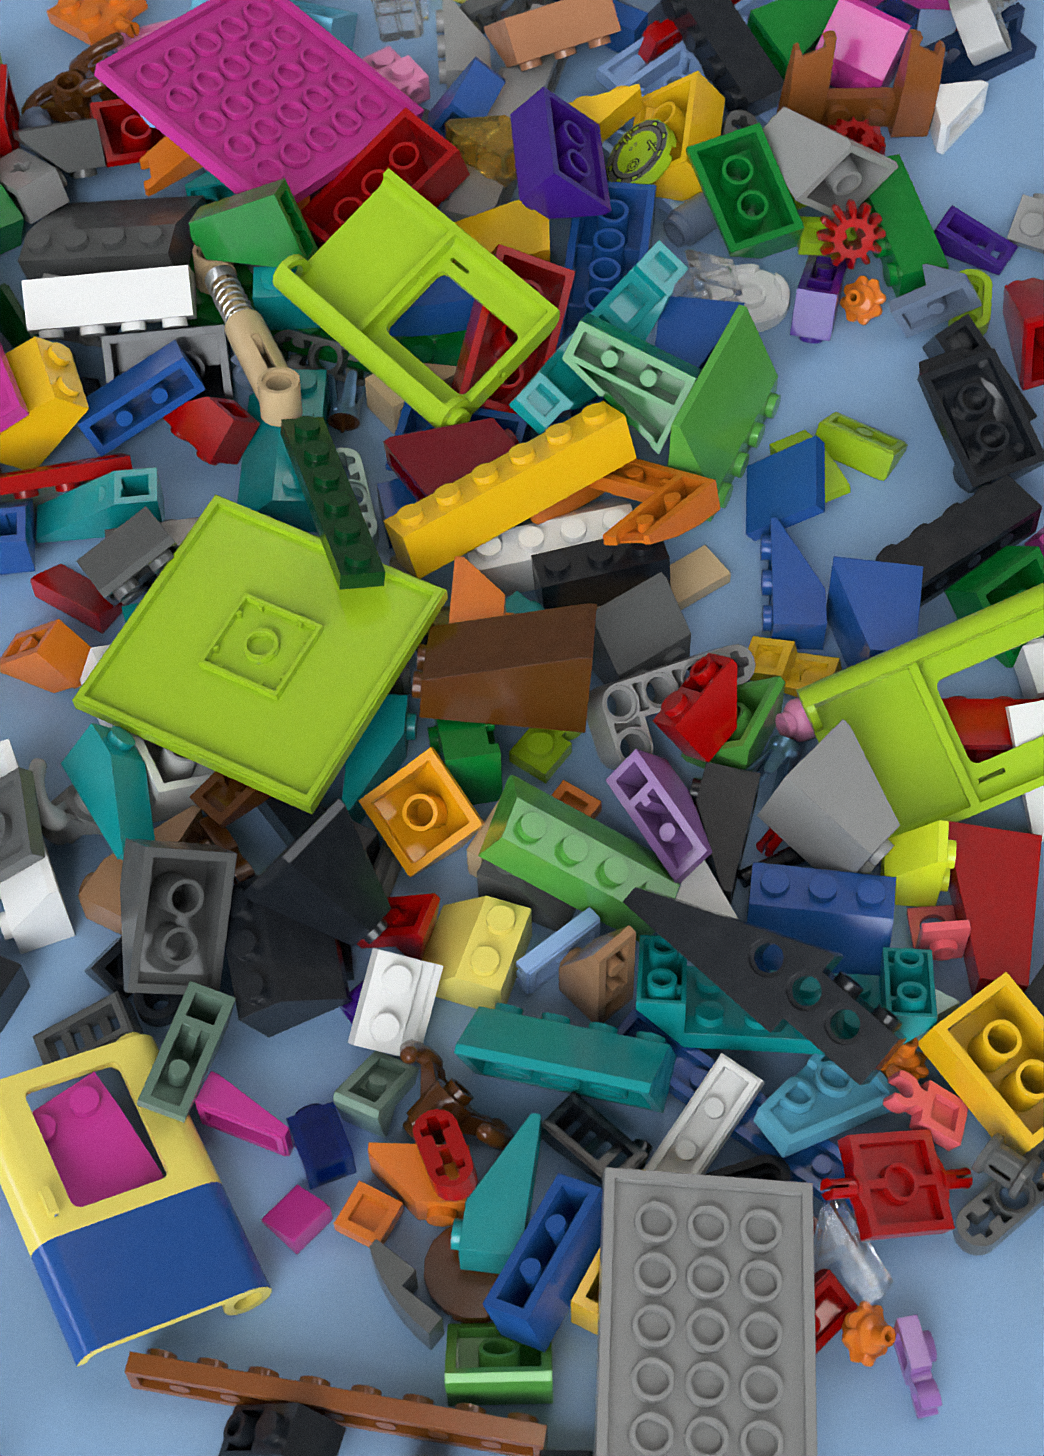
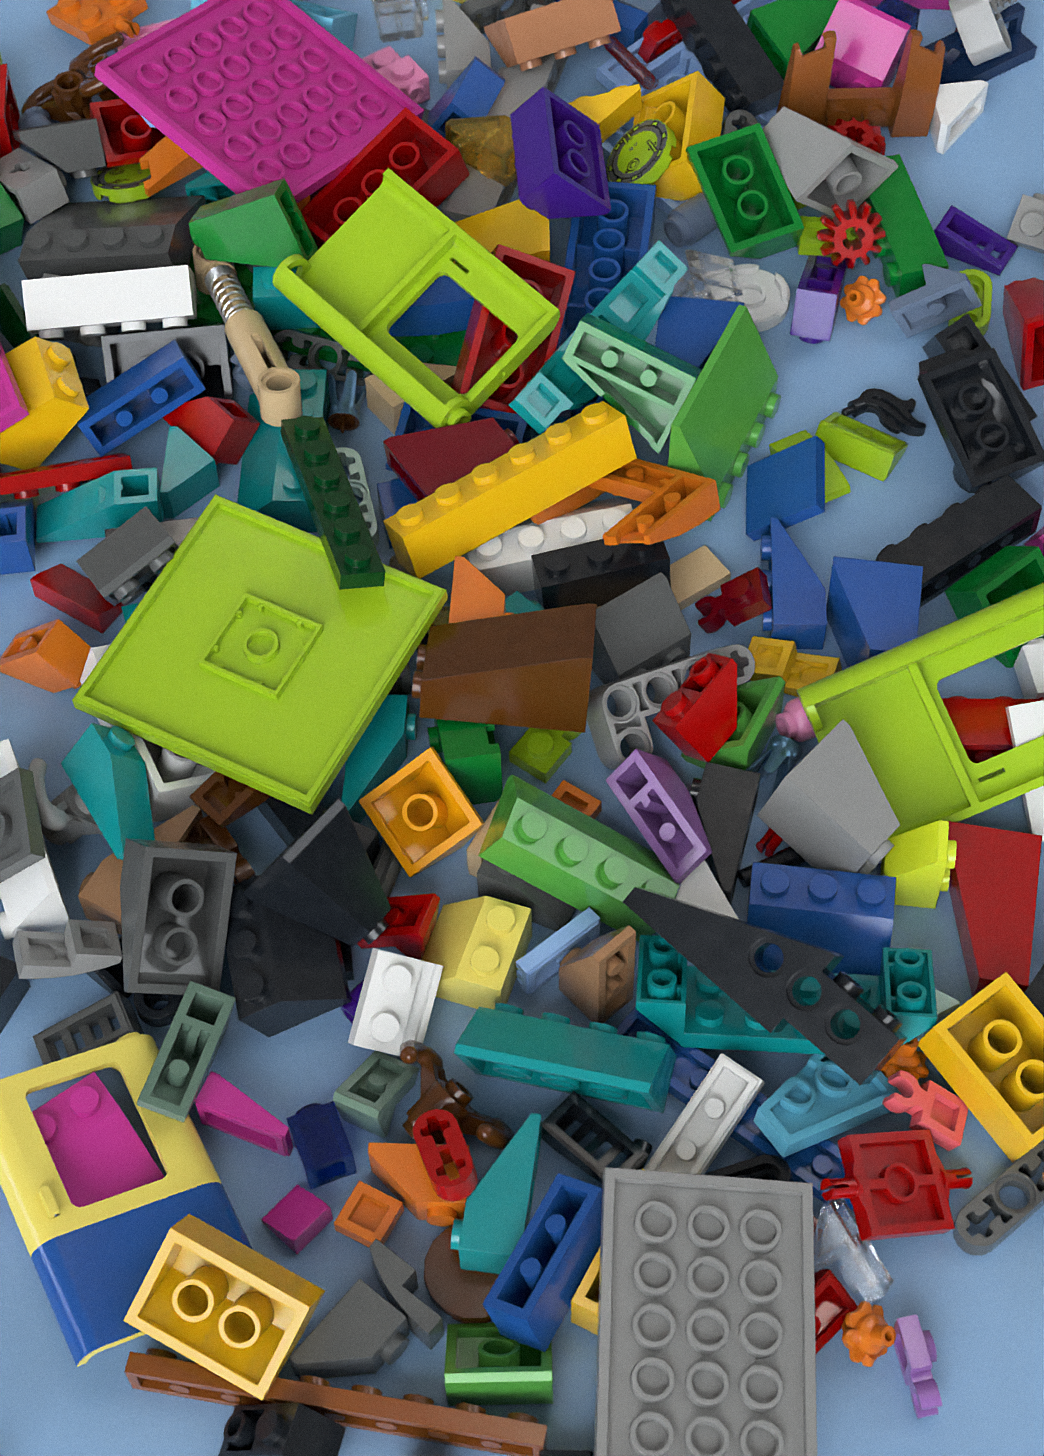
(78, 950): none -> light grey slope
(120, 183): none -> lime tile
(186, 474): none -> teal slope
(223, 1305): none -> yellow slope
(353, 1337): none -> dark grey slope
(626, 52): none -> dark red piece
(740, 601): none -> dark red plate
(891, 411): none -> black piece
(944, 938): coral bracket -> none
(1006, 1166): dark grey bush -> none

